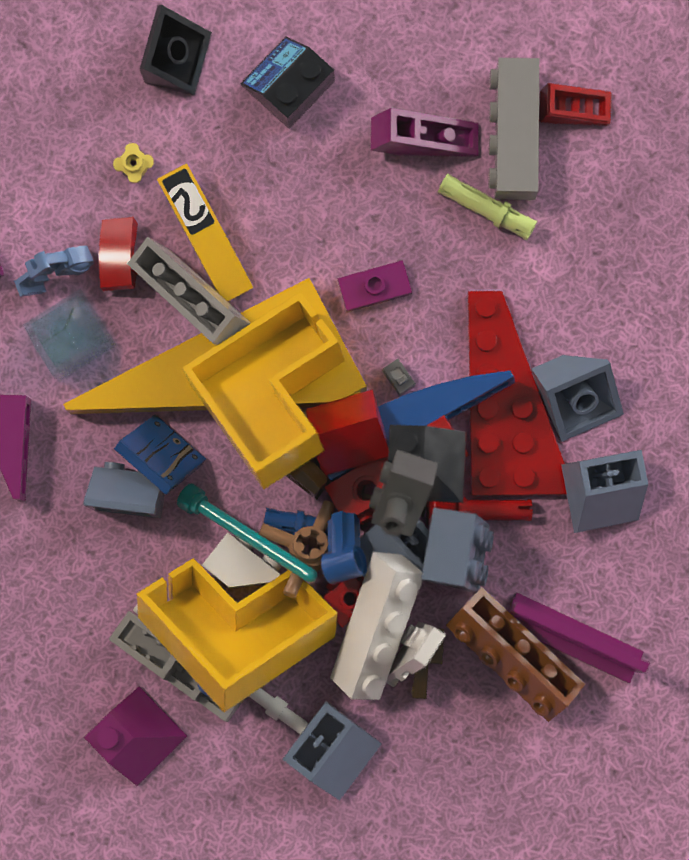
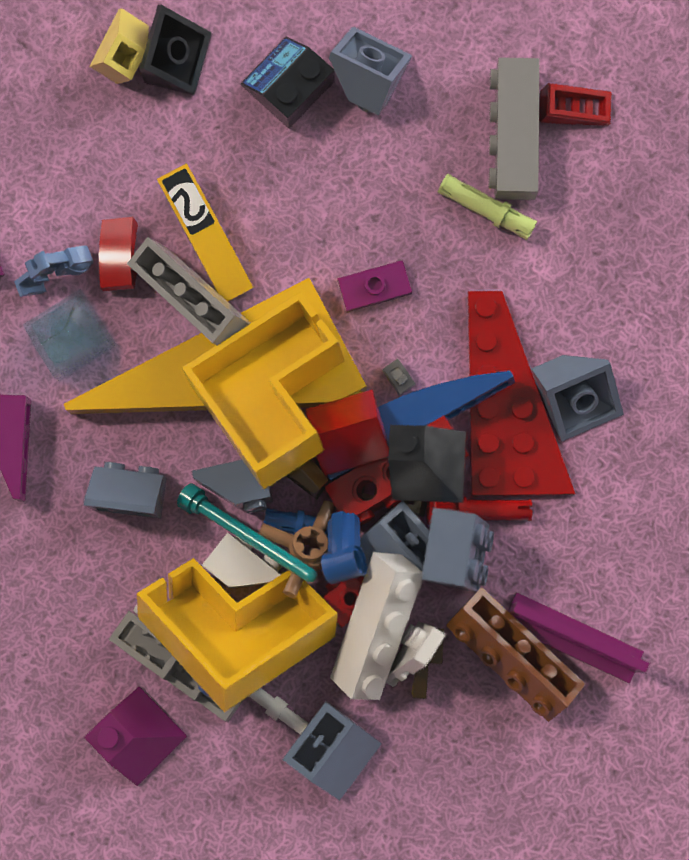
(121, 48): none -> light yellow slope
(135, 172): light yellow plate -> none
(160, 454): blue tile -> none
(235, 485): none -> sand blue slope
(368, 69): none -> sand blue slope
(403, 493): dark grey brick -> none
(423, 134): magenta slope -> none
(605, 490): sand blue slope -> none

